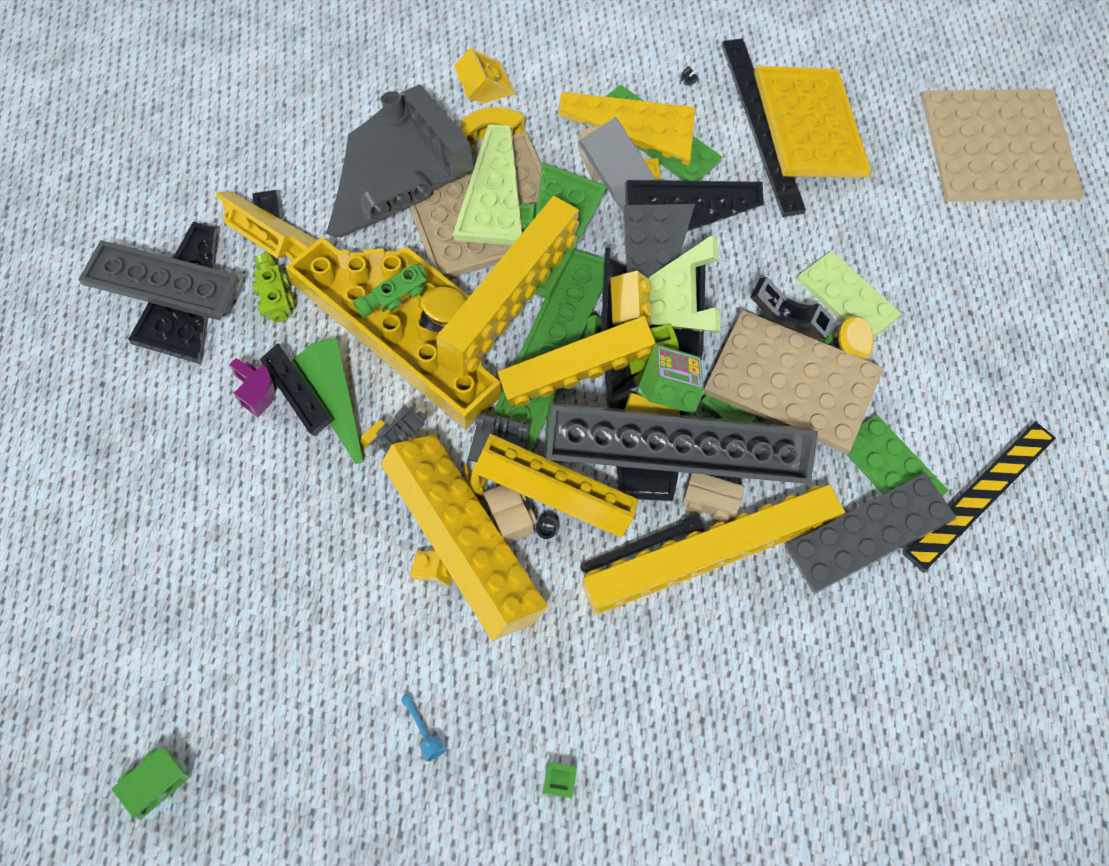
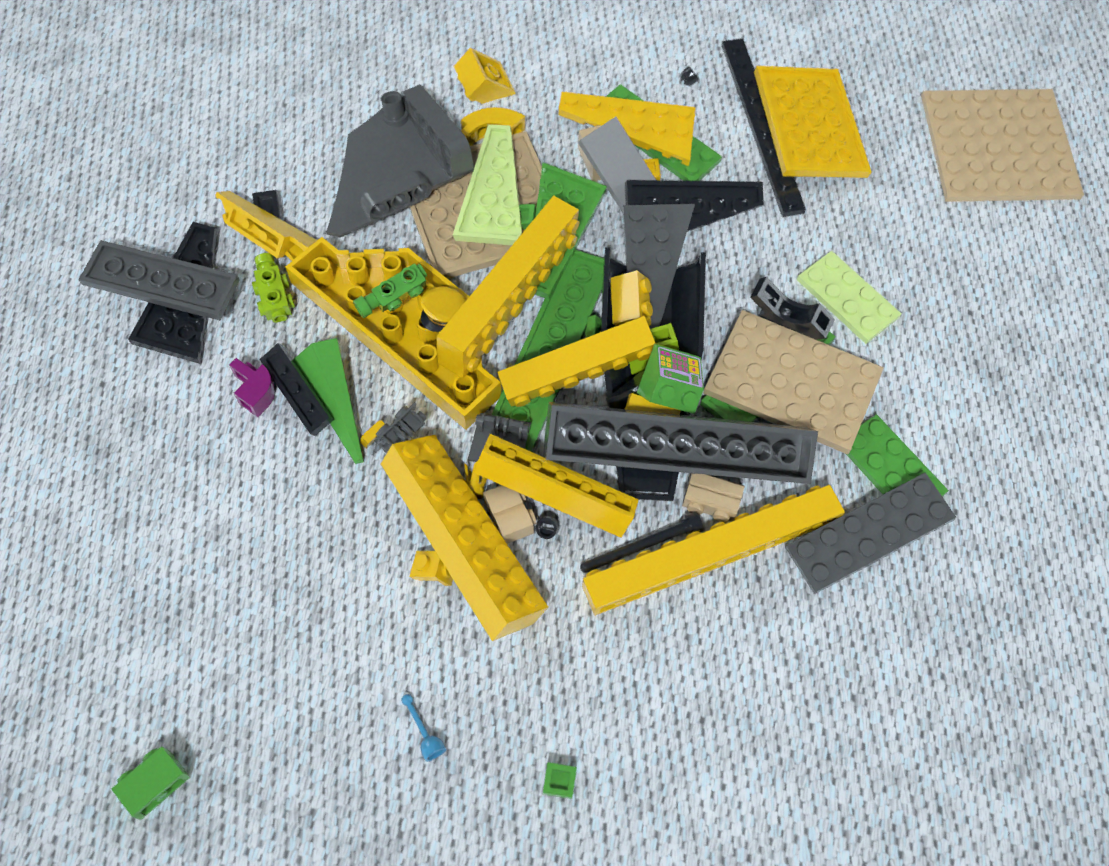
(675, 291): yellowish green wing -> none
(854, 337): yellow piece -> none
(981, 495): tile -> none

